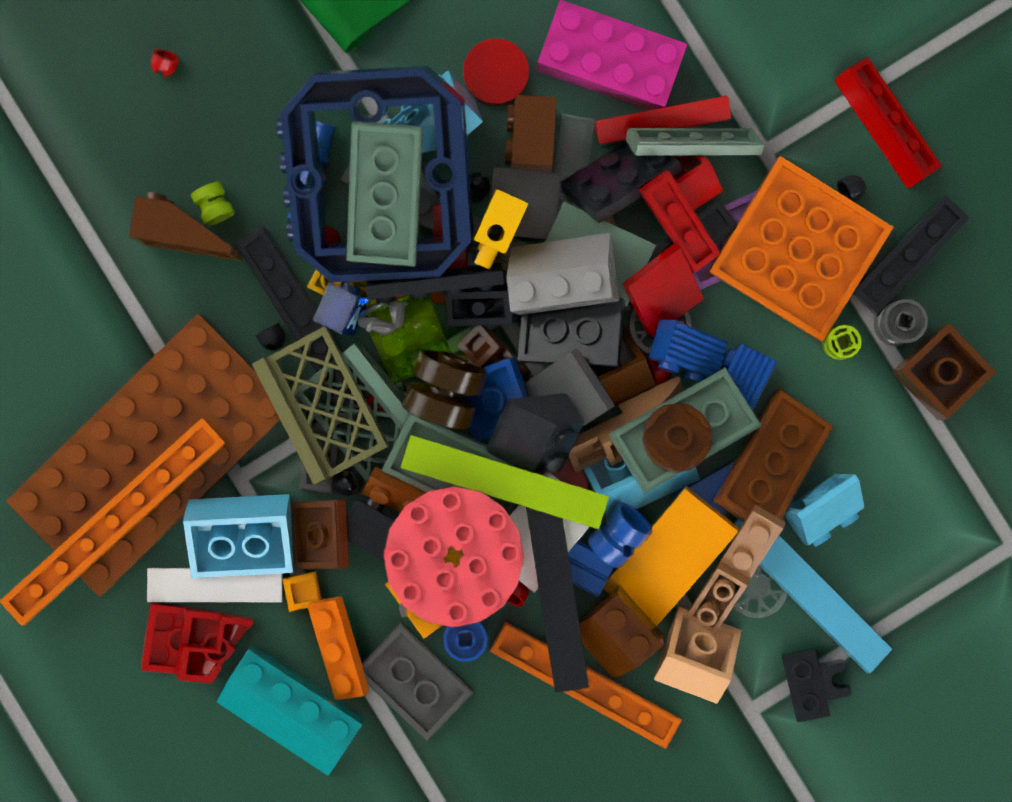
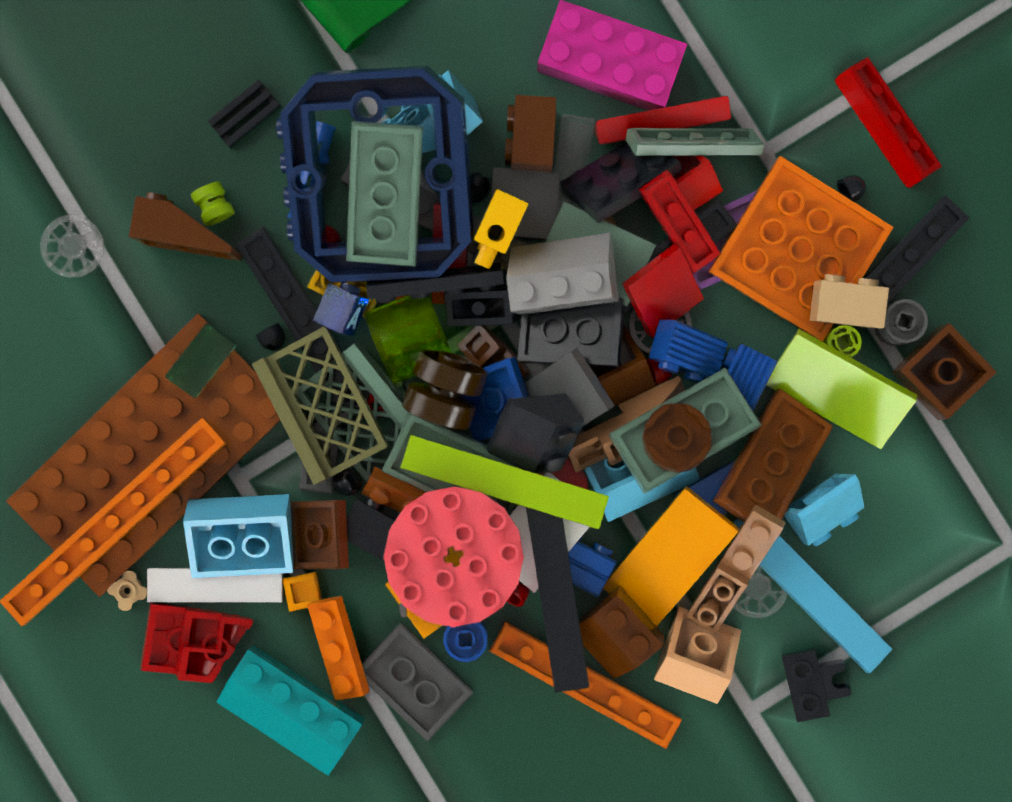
(72, 246): none -> clear wheel
(137, 590): none -> tan plate
(164, 61): red hinge -> none
(200, 360): none -> clear green slope
(236, 104): none -> black tile
(380, 326): dark grey piece -> none
(495, 72): red tile -> none
(623, 531): blue wheel -> none
(841, 389): none -> lime tile
(849, 303): none -> tan brick

